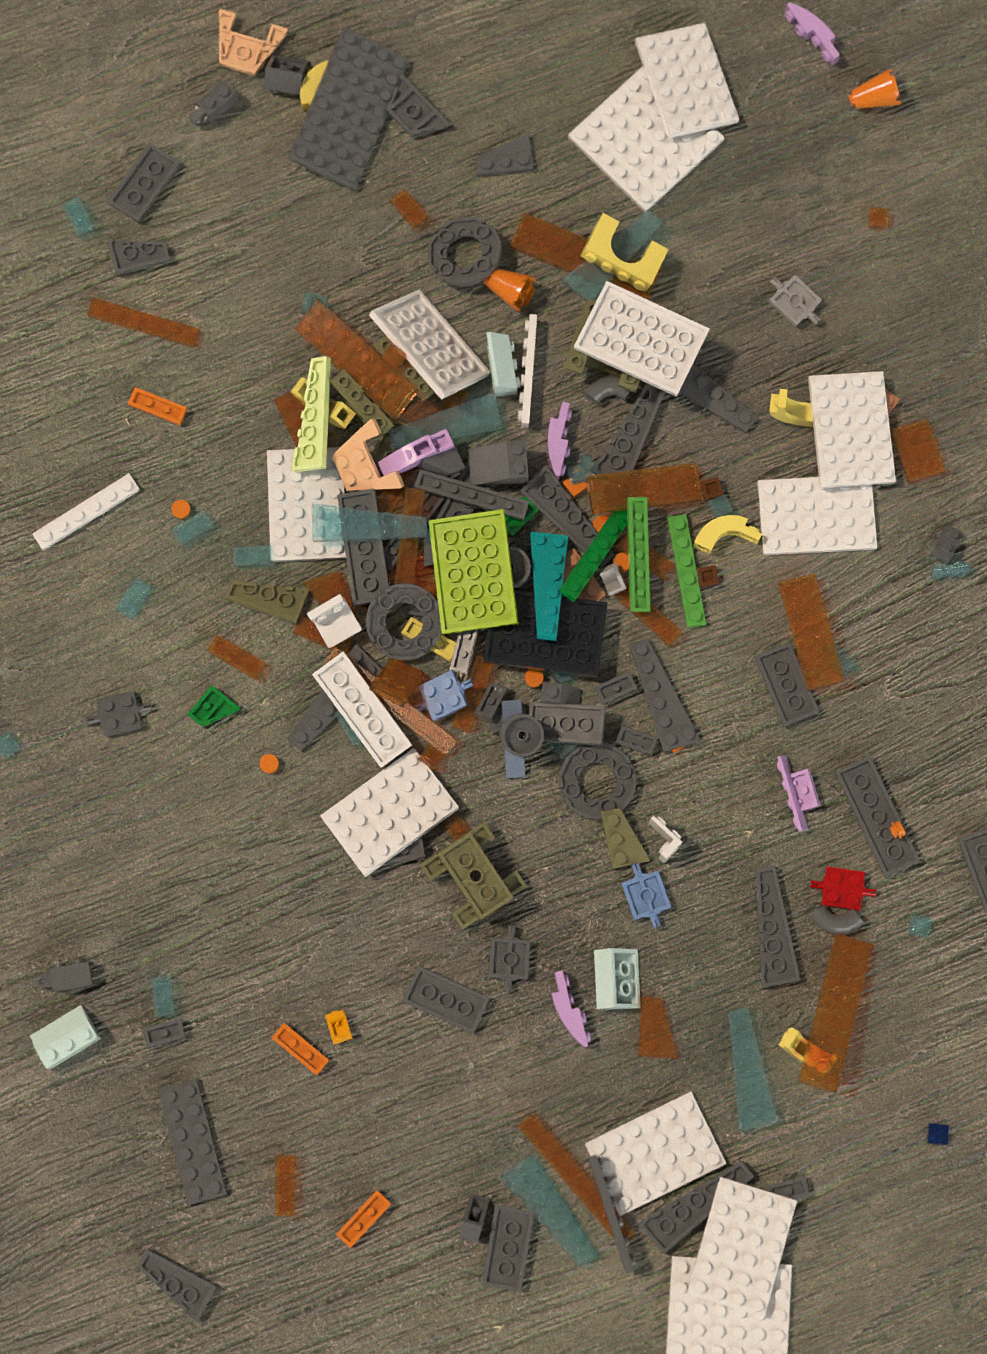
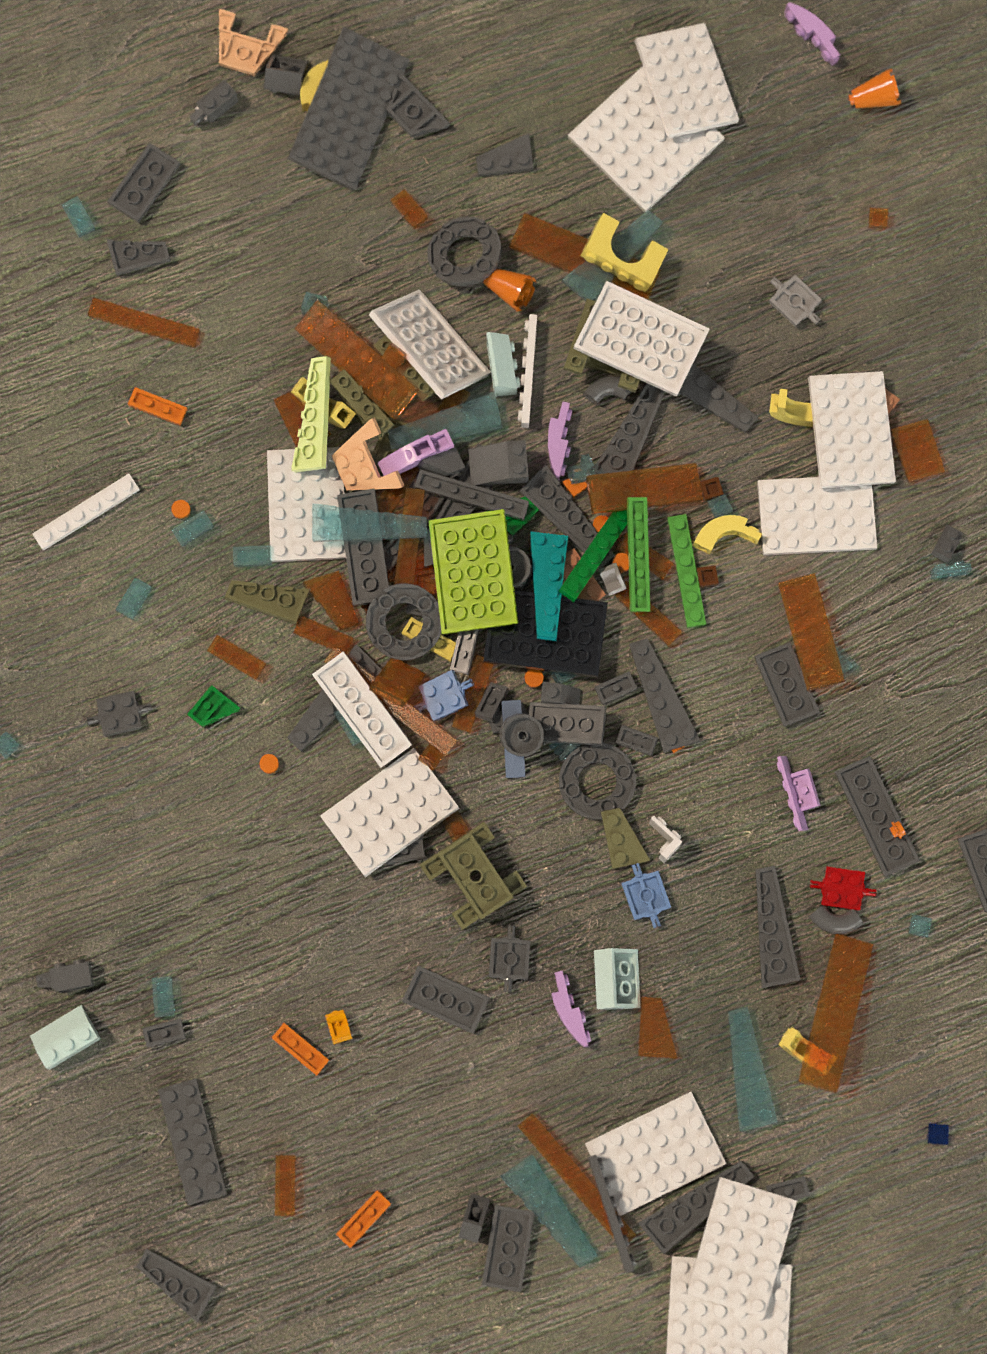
(335, 621): white bracket -> none

